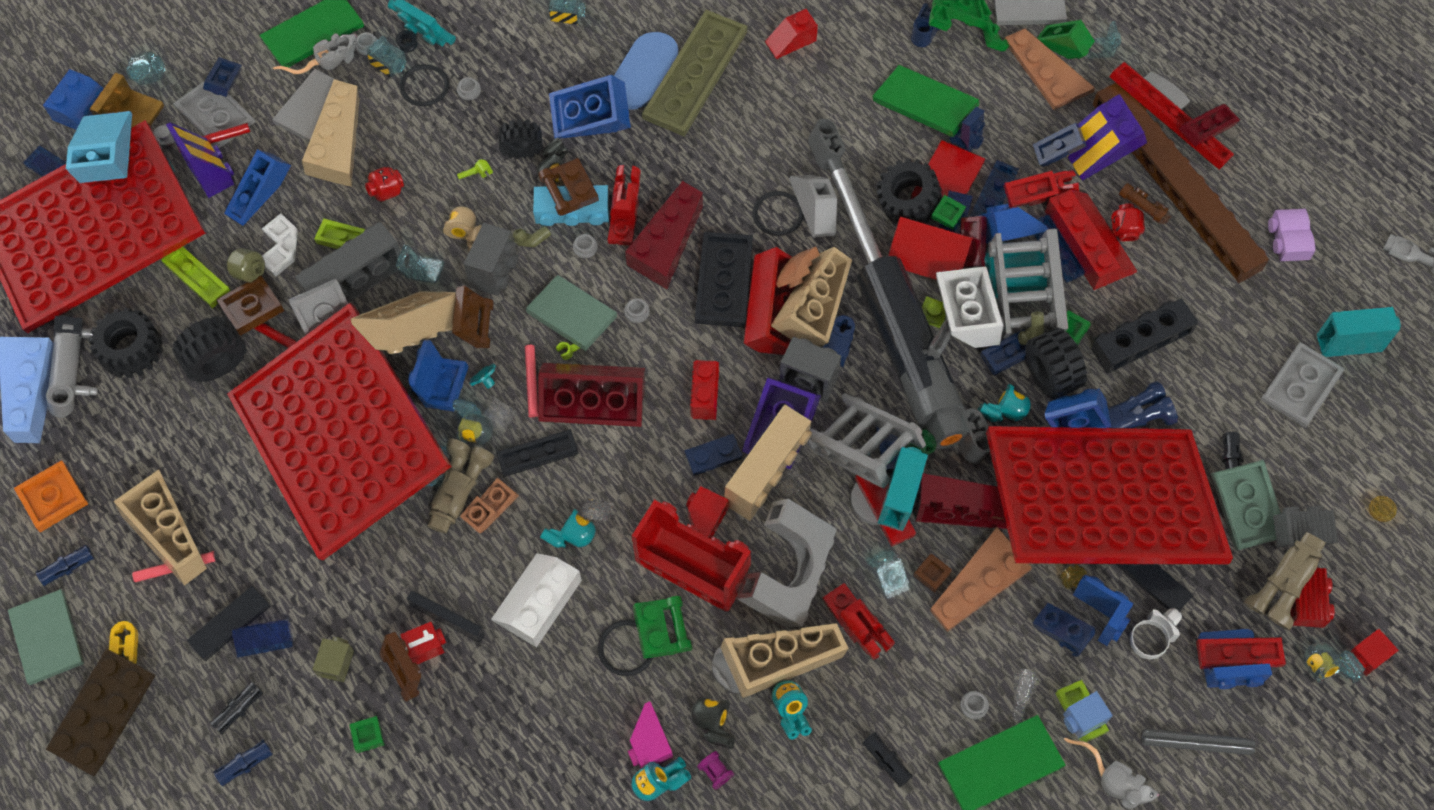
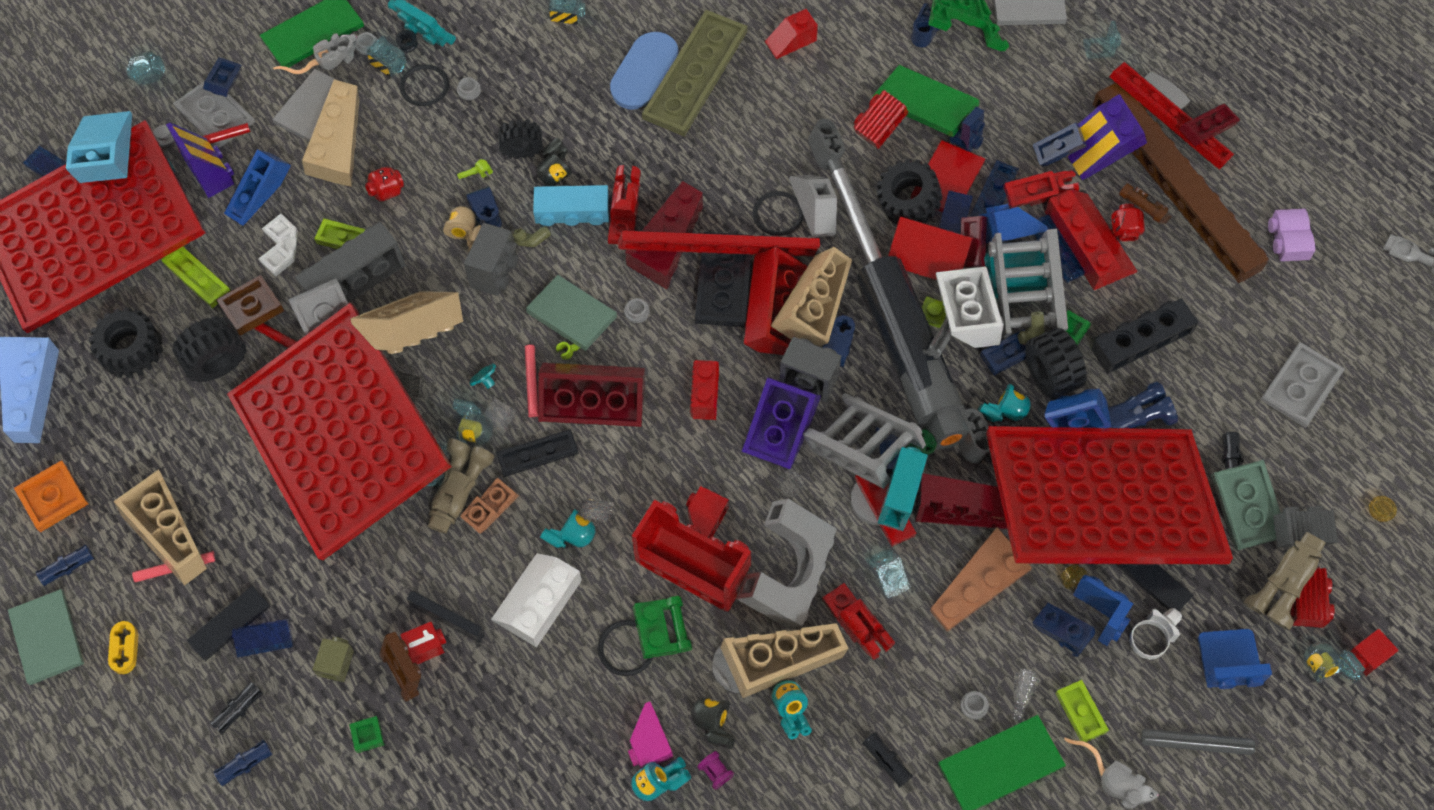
(64, 365): light grey piece -> none
(72, 99): blue slope -> none
(100, 712): dark brown plate -> none
(120, 98): pearl gold bracket -> none
(245, 264): olive head -> none
(419, 268): clear light blue bracket -> none
(437, 379): blue bracket -> none
(466, 317): reddish brown plate -> none
(484, 207): none -> dark blue piece
(576, 184): reddish brown plate -> none
(585, 246): light grey plate -> none
(590, 108): blue slope -> none
(713, 454): dark blue plate -> none
(715, 243): none -> red tile
(767, 461): tan wedge -> none
(797, 268): nougat slope -> none
(880, 119): none -> red brick
(932, 573): reddish brown plate -> none
(948, 212): green plate -> none
(1048, 72): nougat wing -> none
(1067, 39): green slope -> none
(1086, 715): medium blue brick -> none
(1240, 652): red tile -> none
(1358, 331): teal brick -> none

